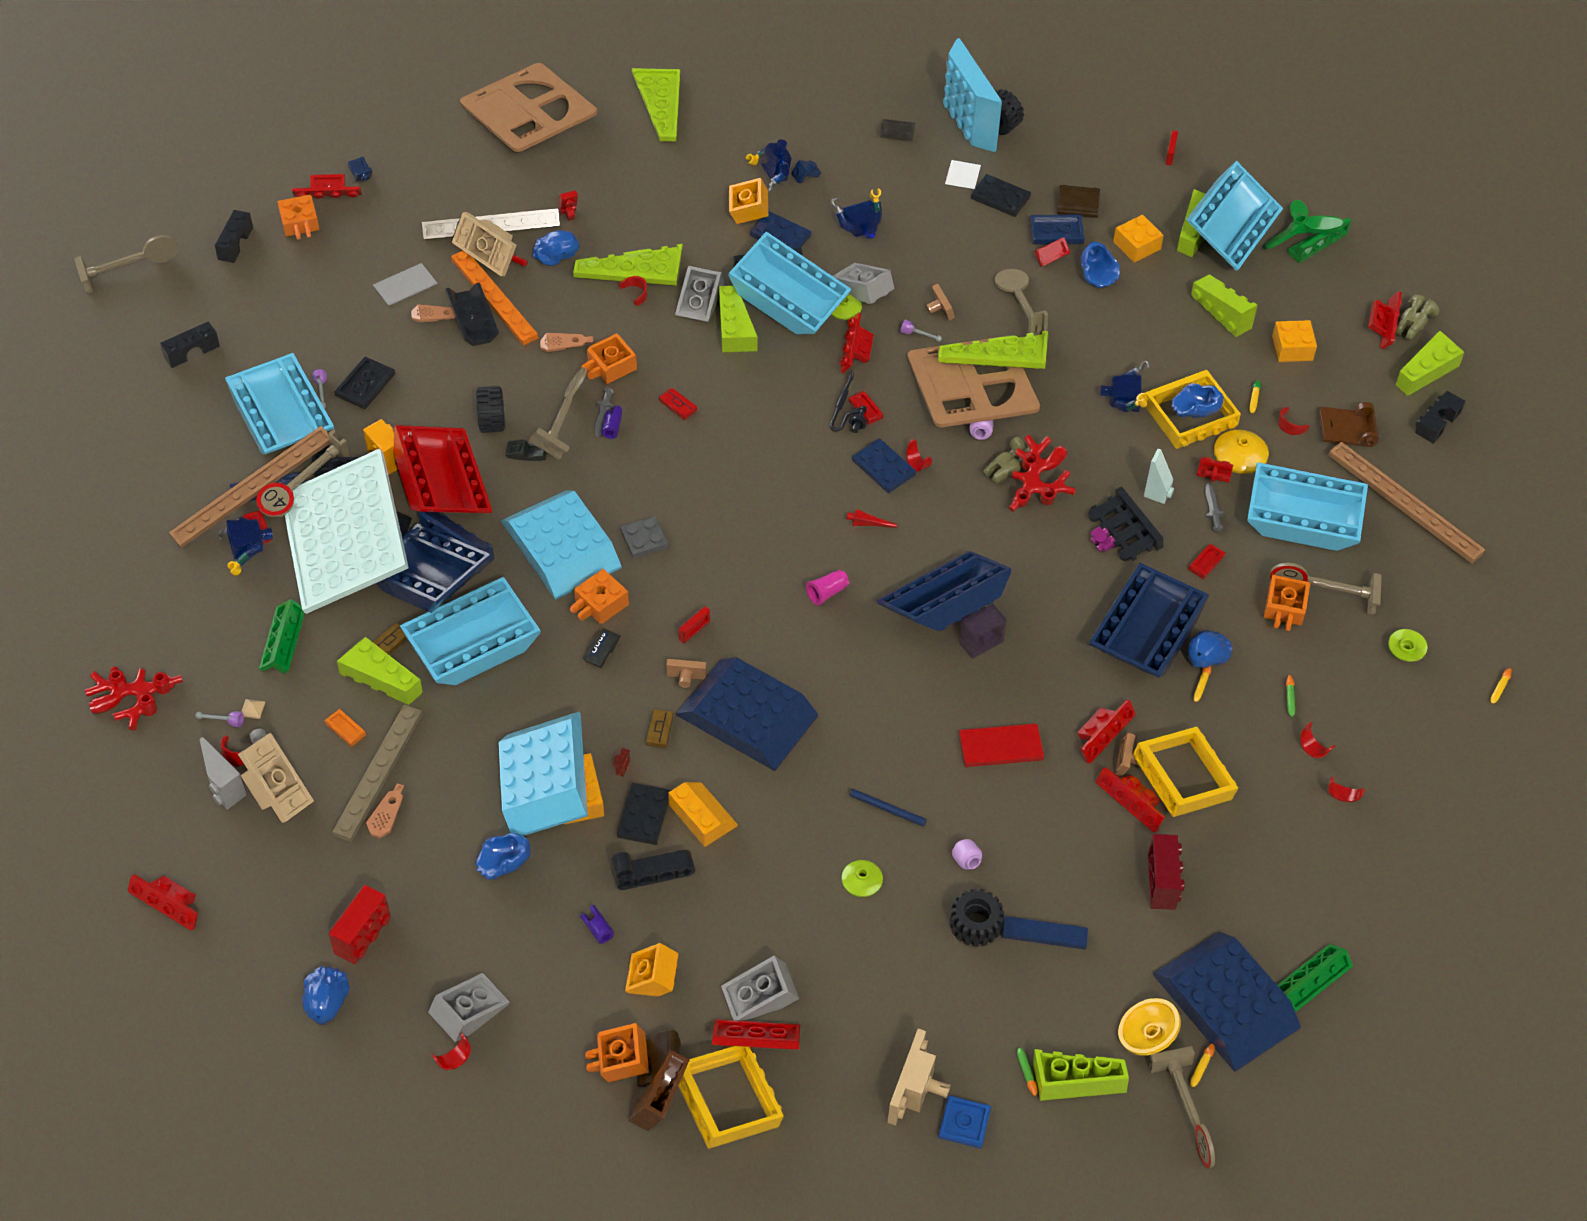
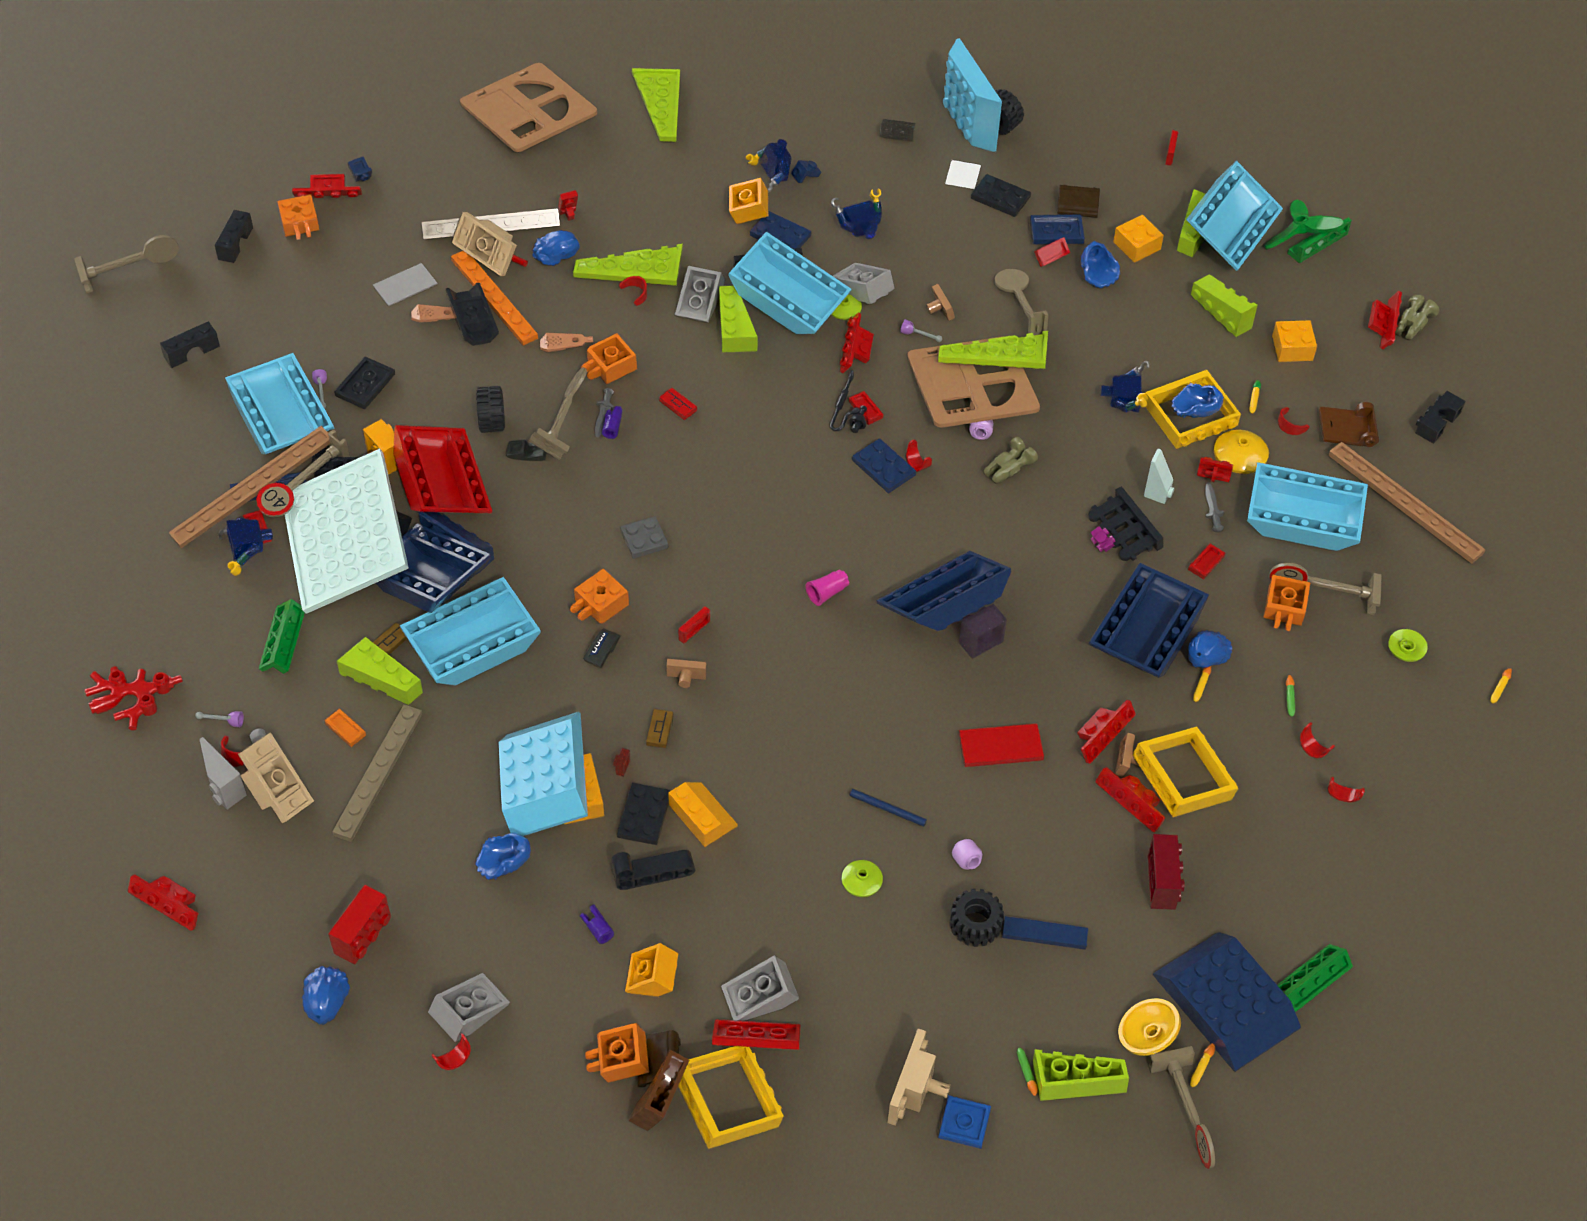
(253, 708): tan slope -> none
(385, 813): nougat piece -> none
(562, 542): medium azure slope -> none
(749, 711): dark blue slope -> none
(864, 519): red piece -> none
(1034, 466): red plant -> none
(1429, 364): lime wedge -> none

